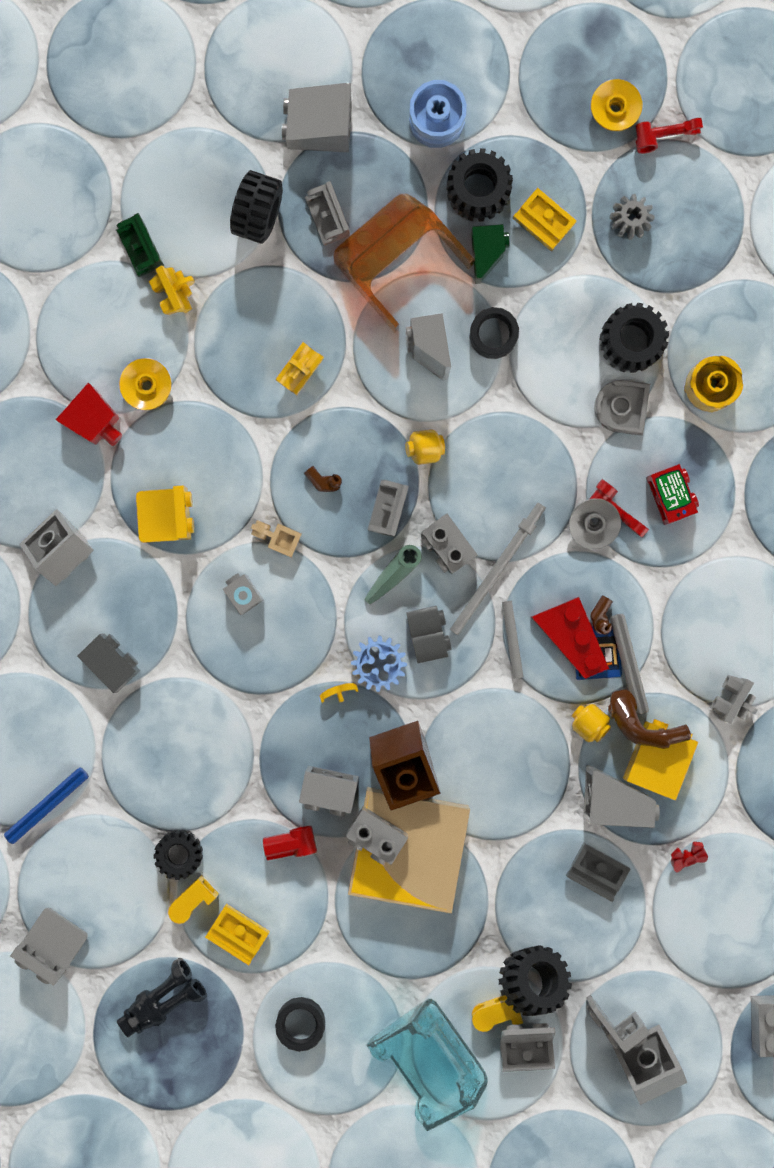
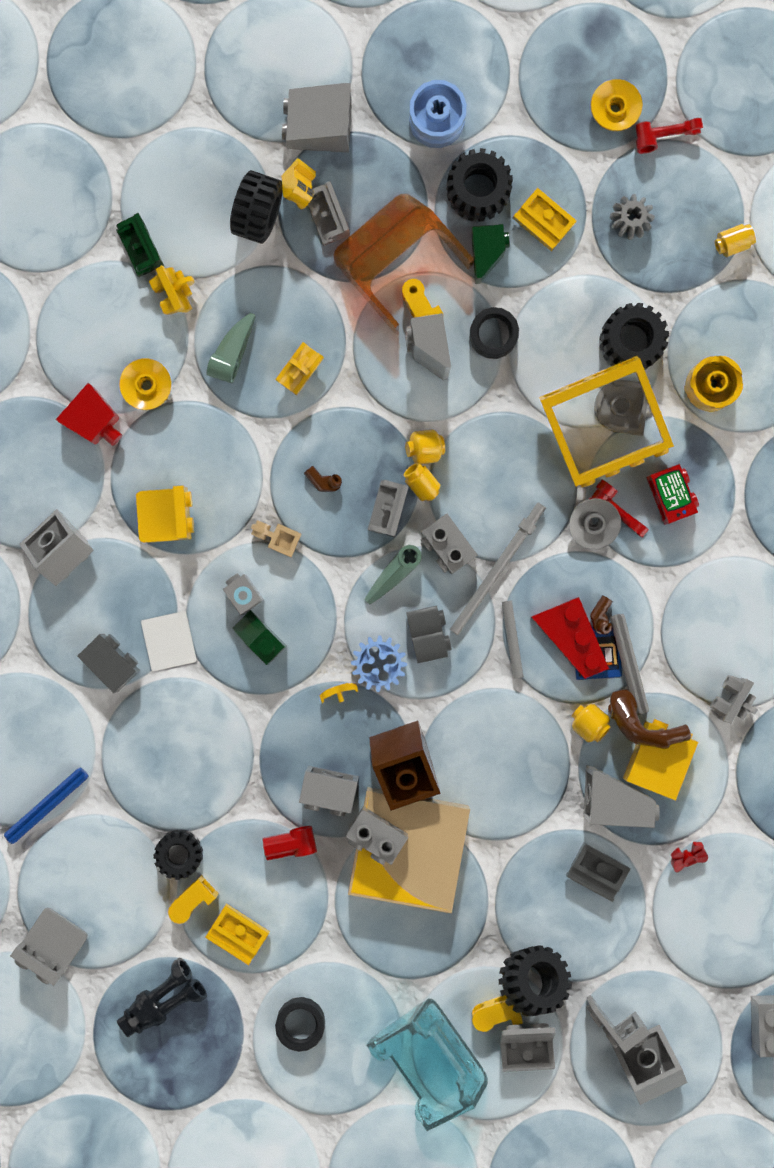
(168, 641): none -> white sticker
(228, 356): none -> sand green piece
(259, 637): none -> dark green slope
(298, 183): none -> yellow leg
(416, 301): none -> yellow leg
(422, 482): none -> yellow brick
(590, 383): none -> yellow window
(735, 240): none -> yellow brick

